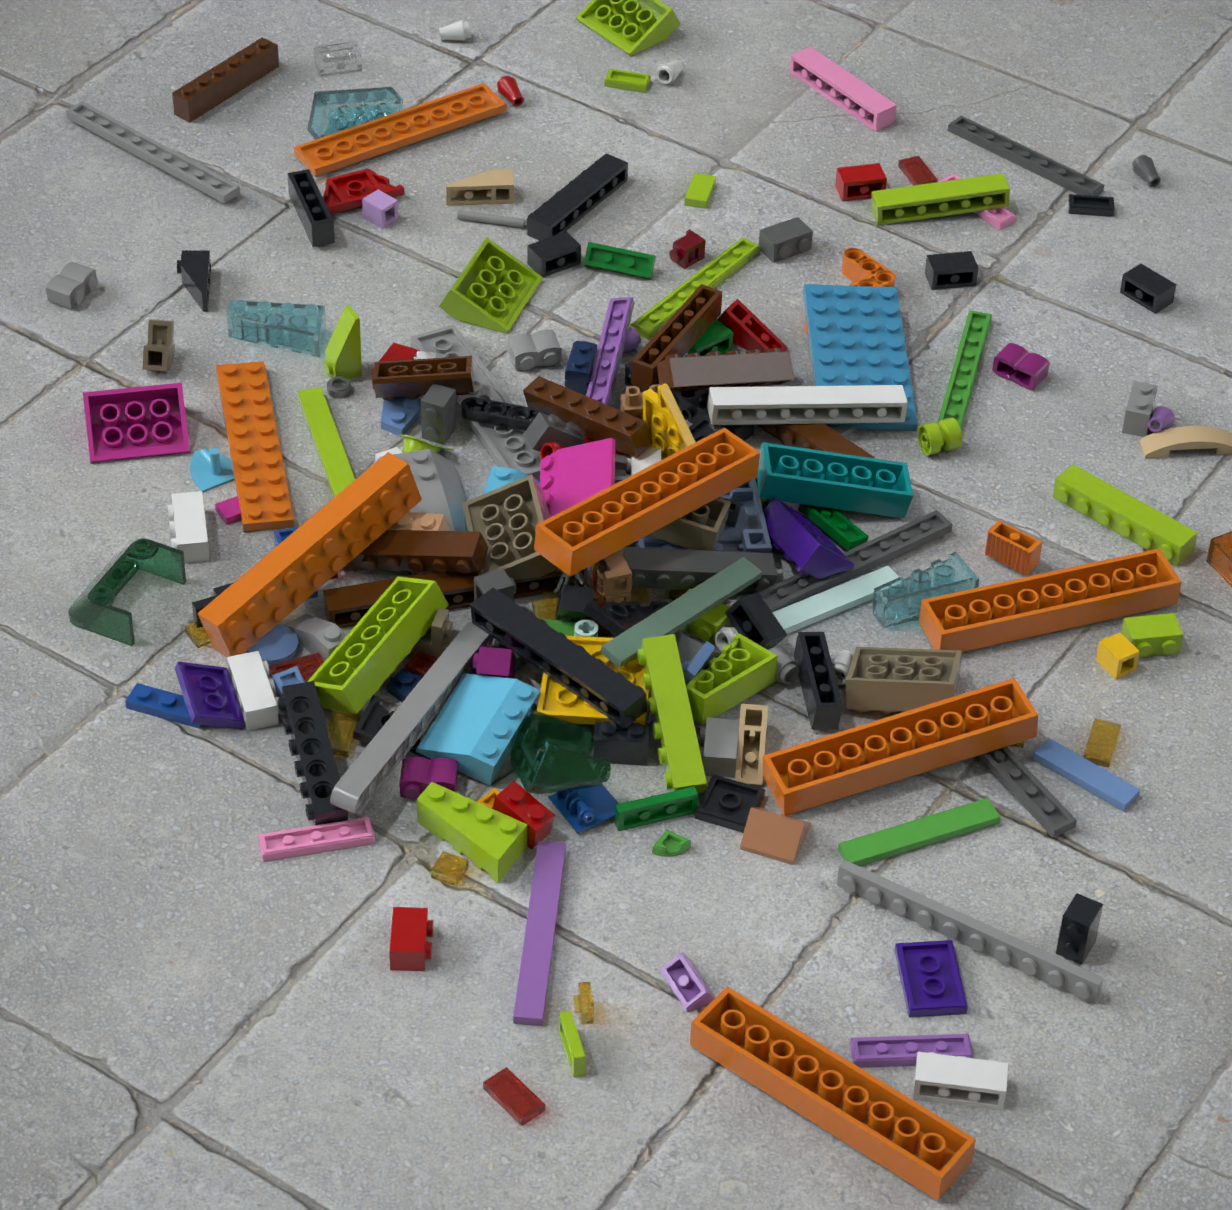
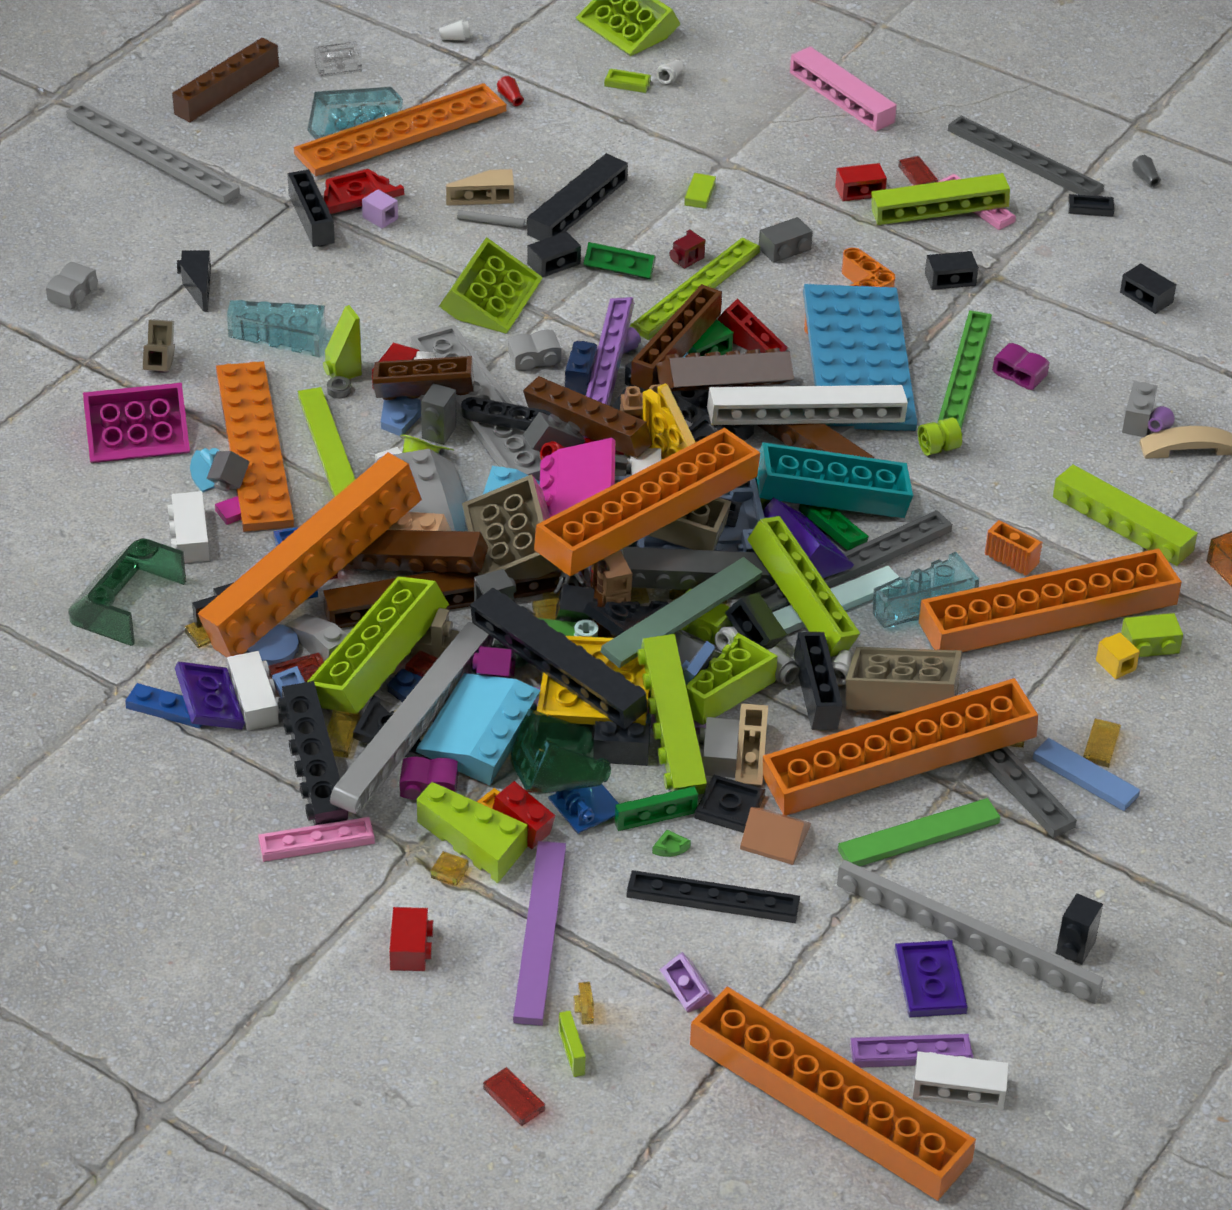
(227, 470): none -> dark grey brick
(713, 896): none -> black tile
(802, 584): none -> lime brick

